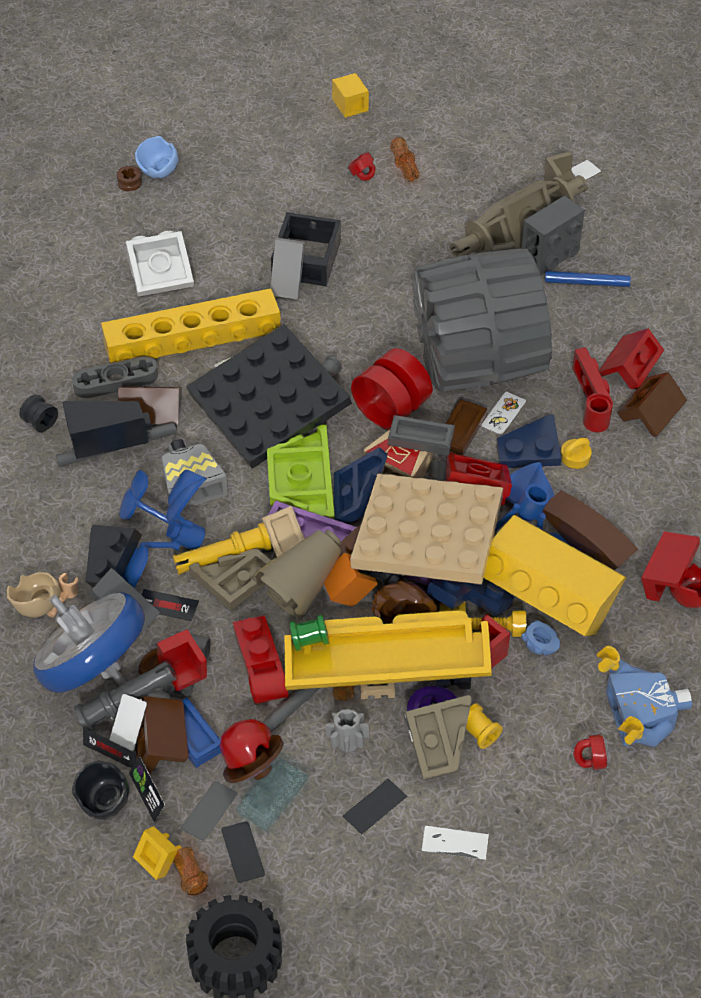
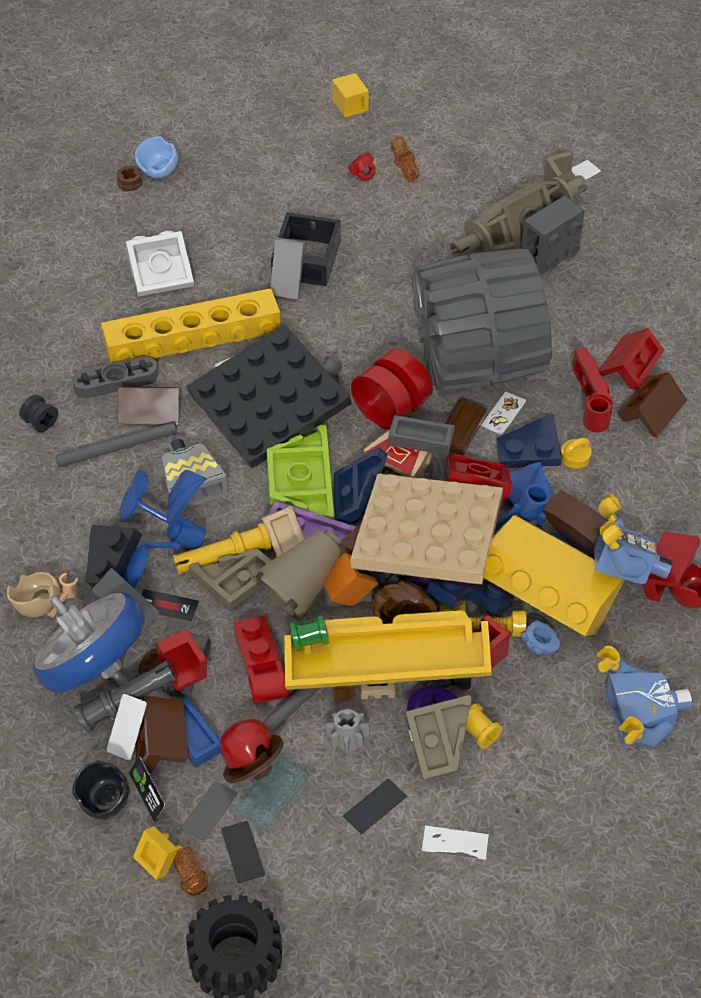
(105, 426): black slope -> none
(108, 748): black sticker -> none
(587, 278): blue bar -> none
(597, 752): red tile -> none
(625, 552): none -> medium blue torso

